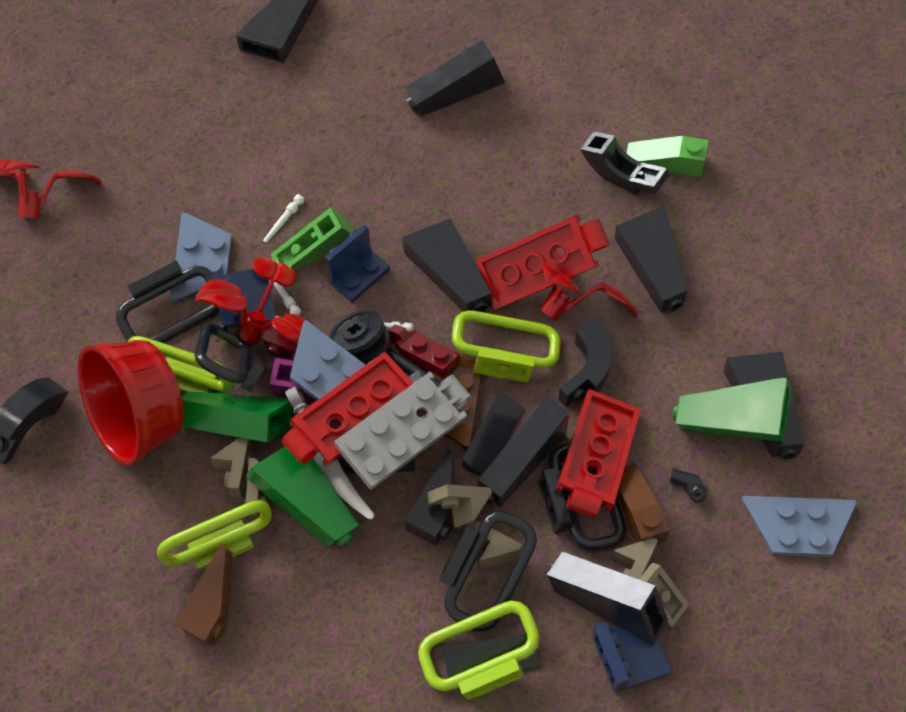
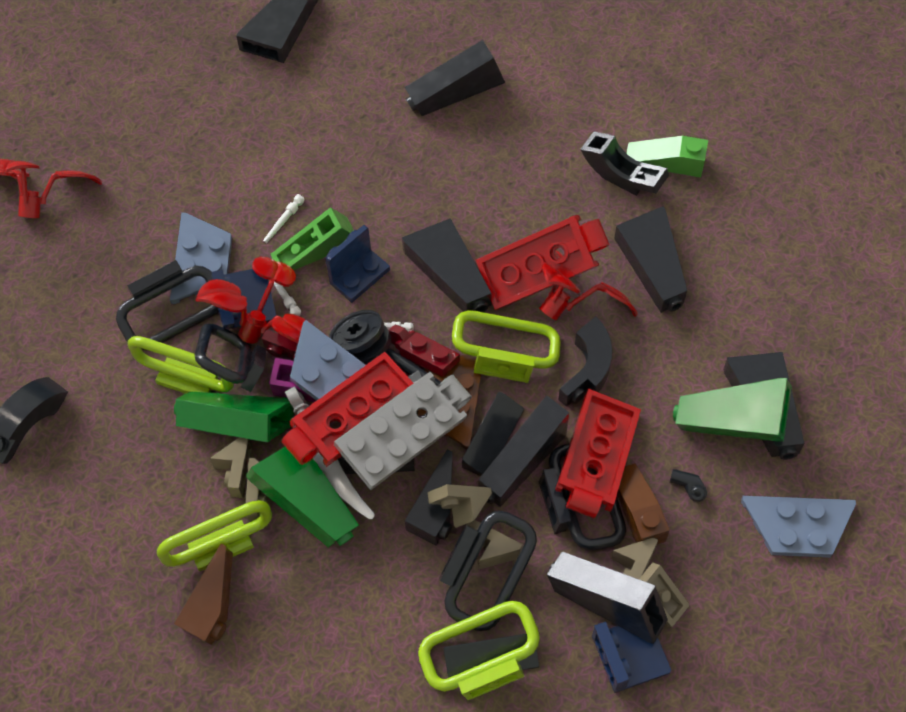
(129, 397): red piece -> none

